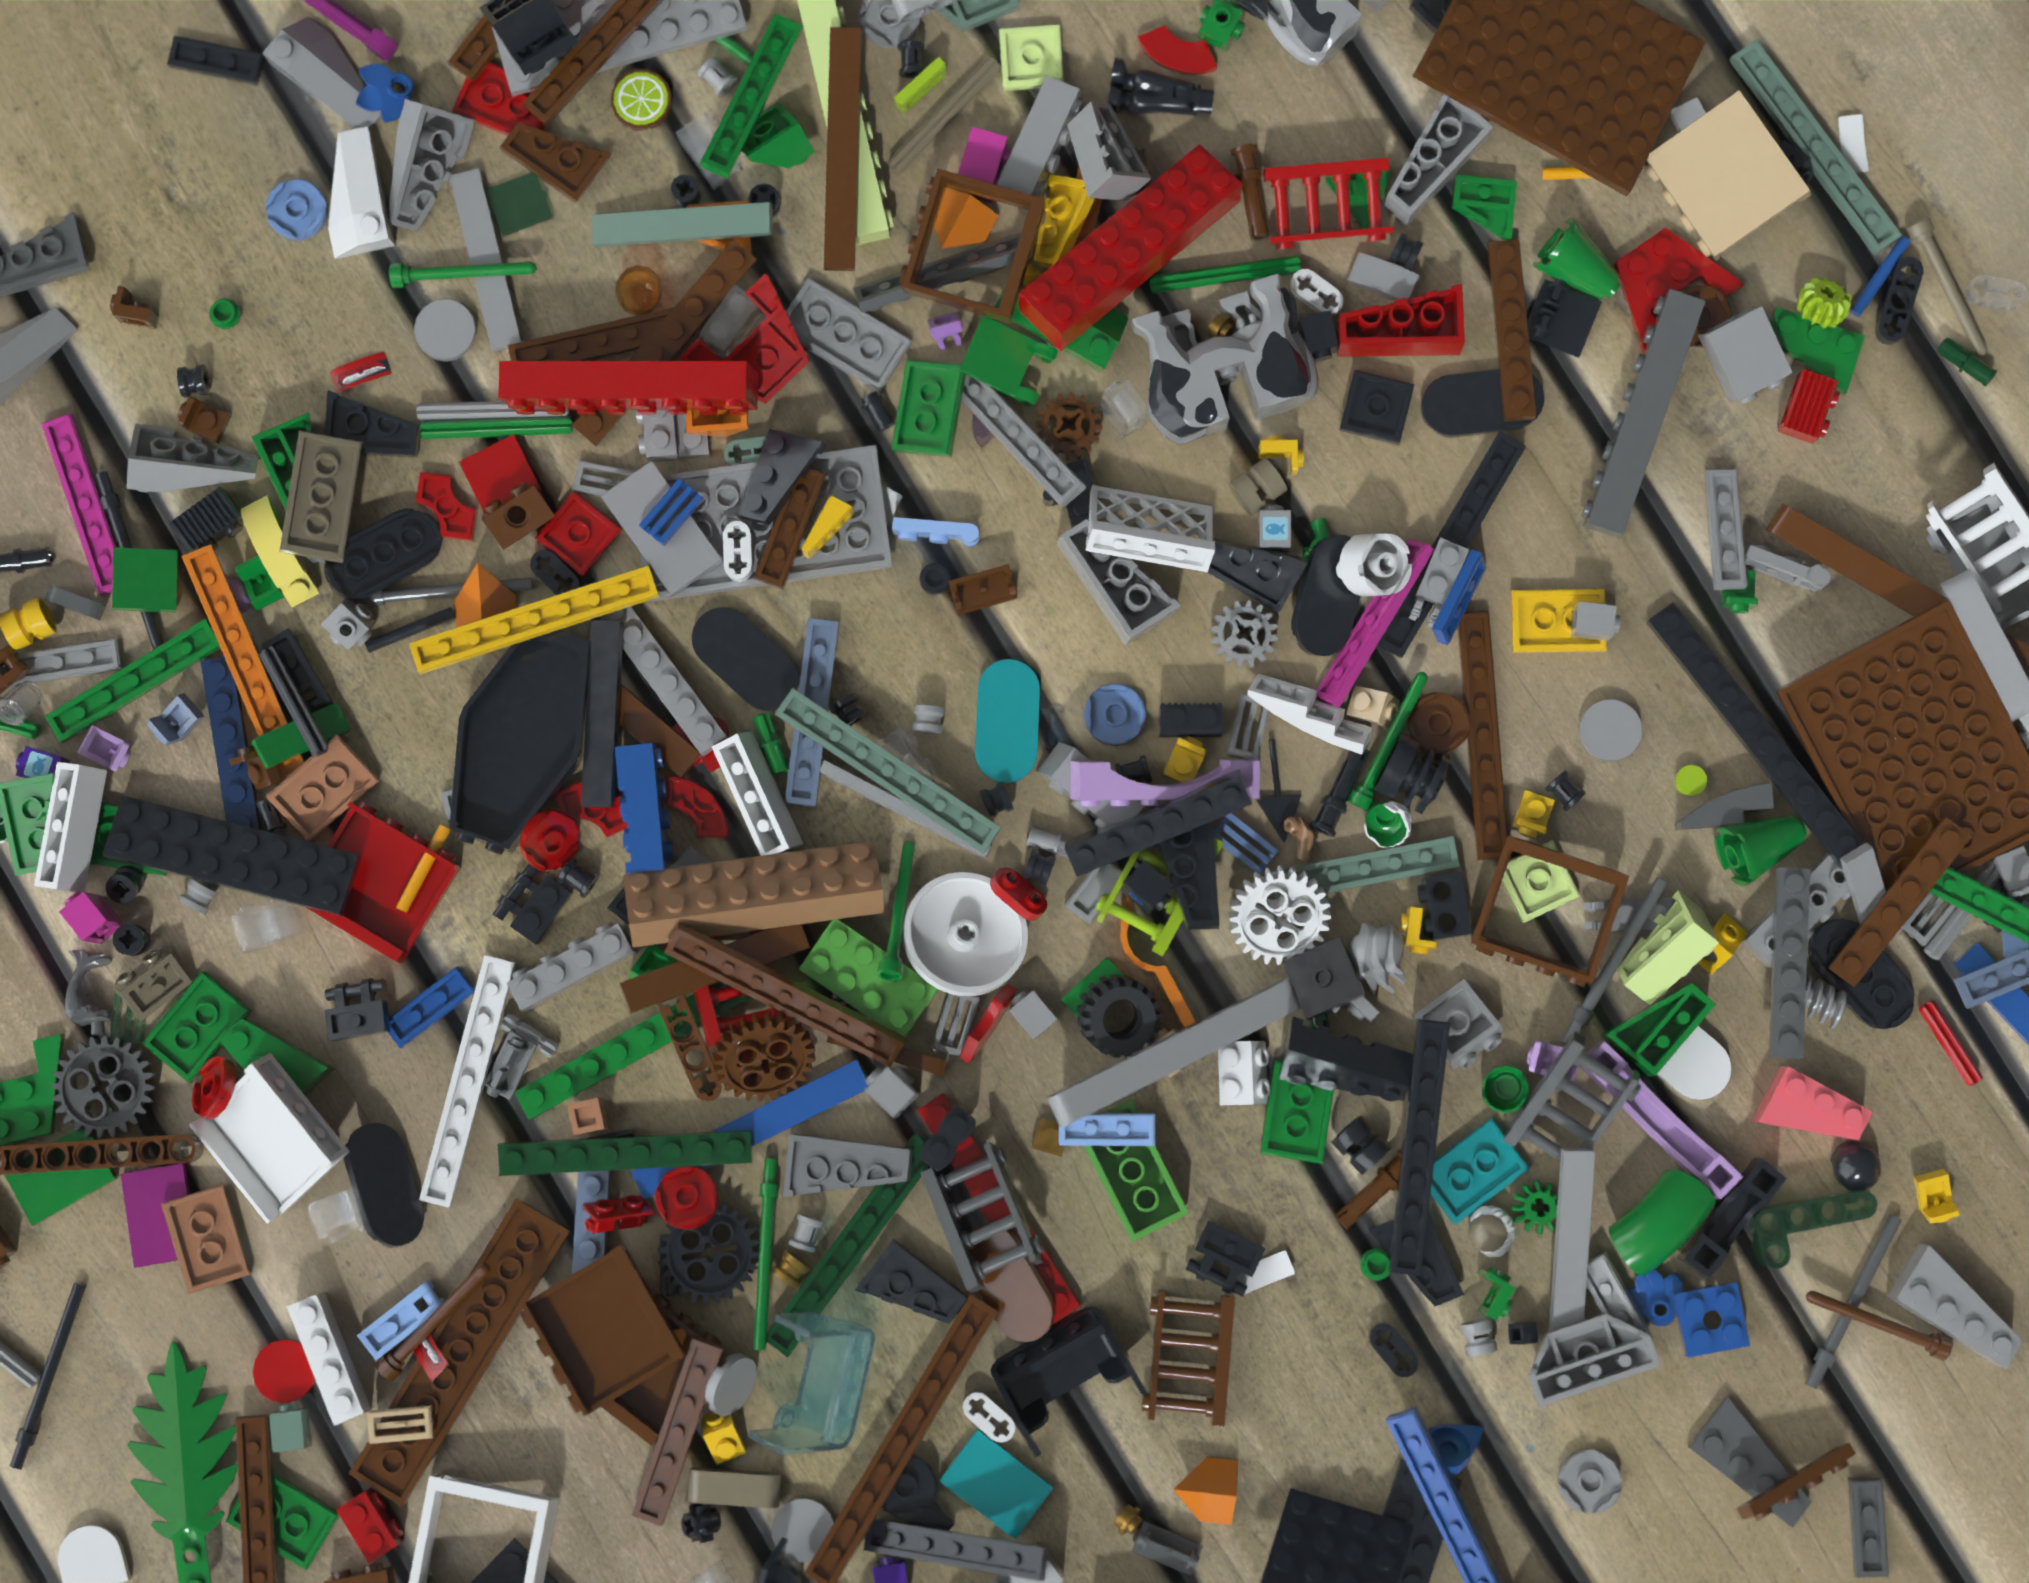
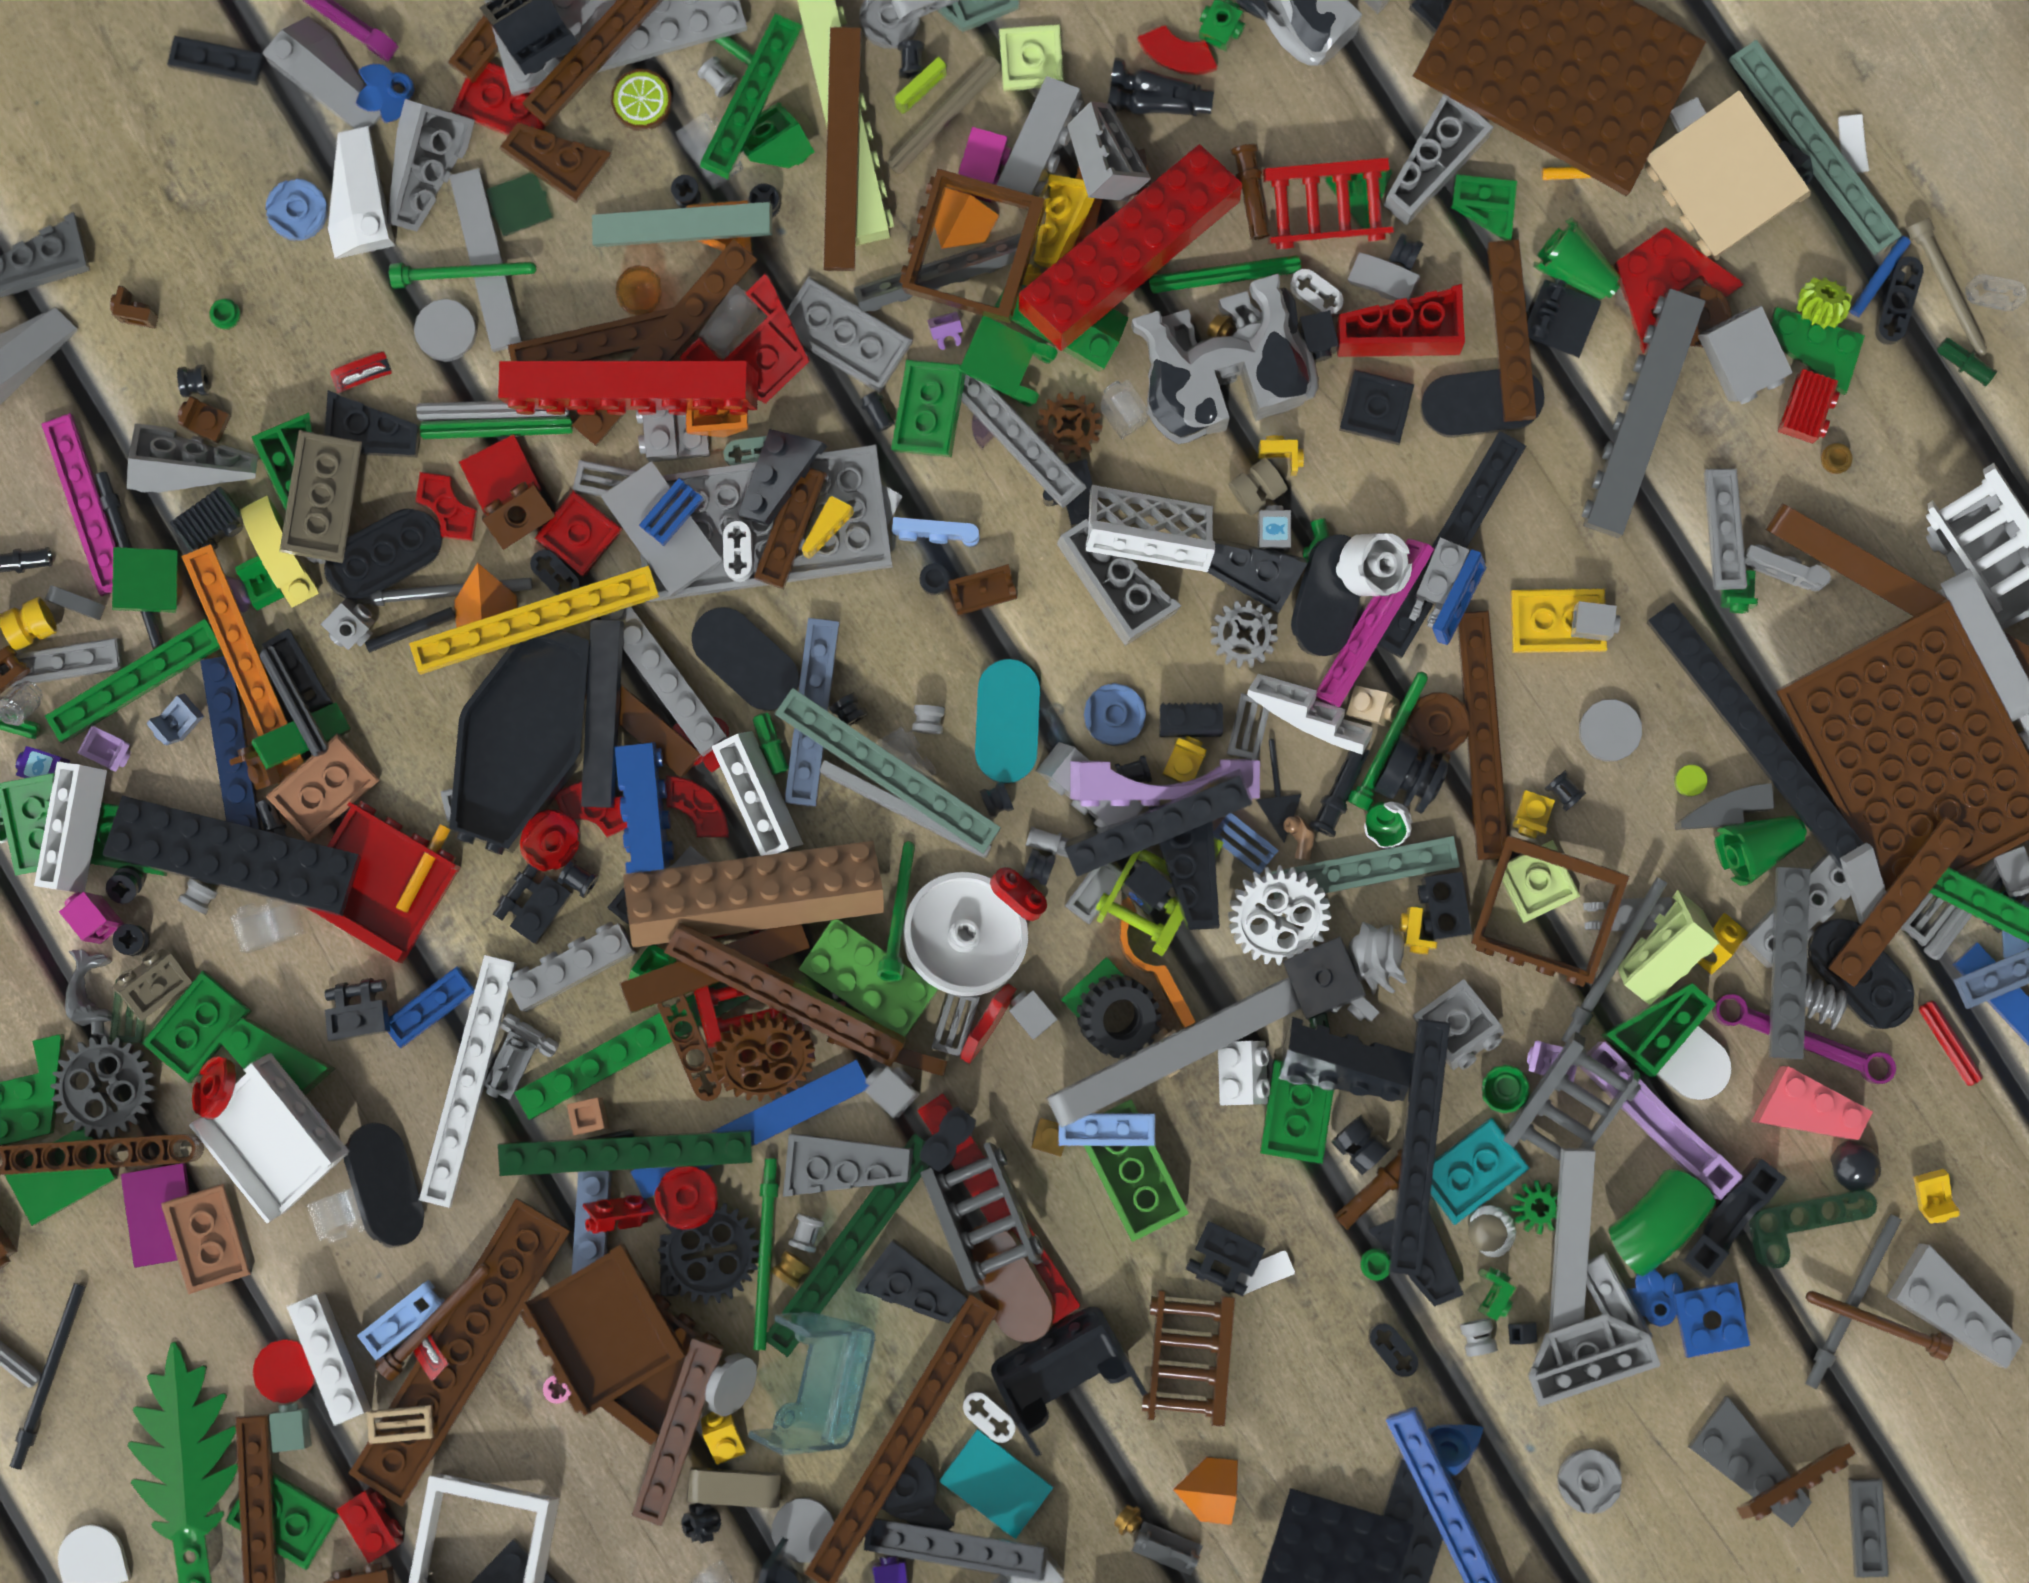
(549, 1393): none -> bright pink bush
(1812, 1042): none -> magenta piece
(1836, 458): none -> pearl gold plate

